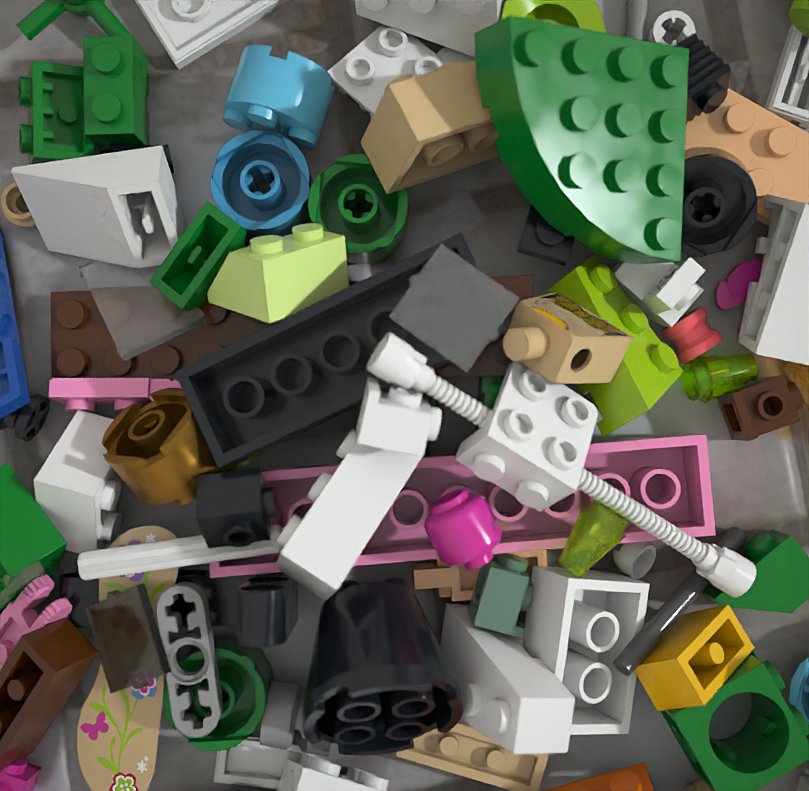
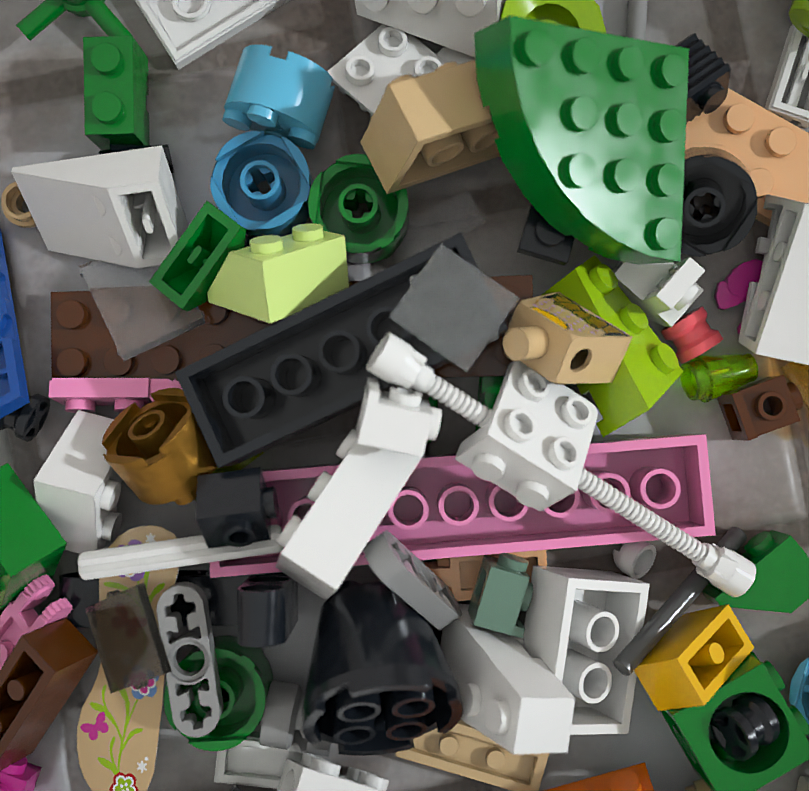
(54, 113): green bracket -> none
(411, 580): none -> light grey beam
(462, 529): dark pink head -> none
(592, 537): clear neon green cone -> none
(674, 19): white bush -> none
(744, 726): none -> black wheel

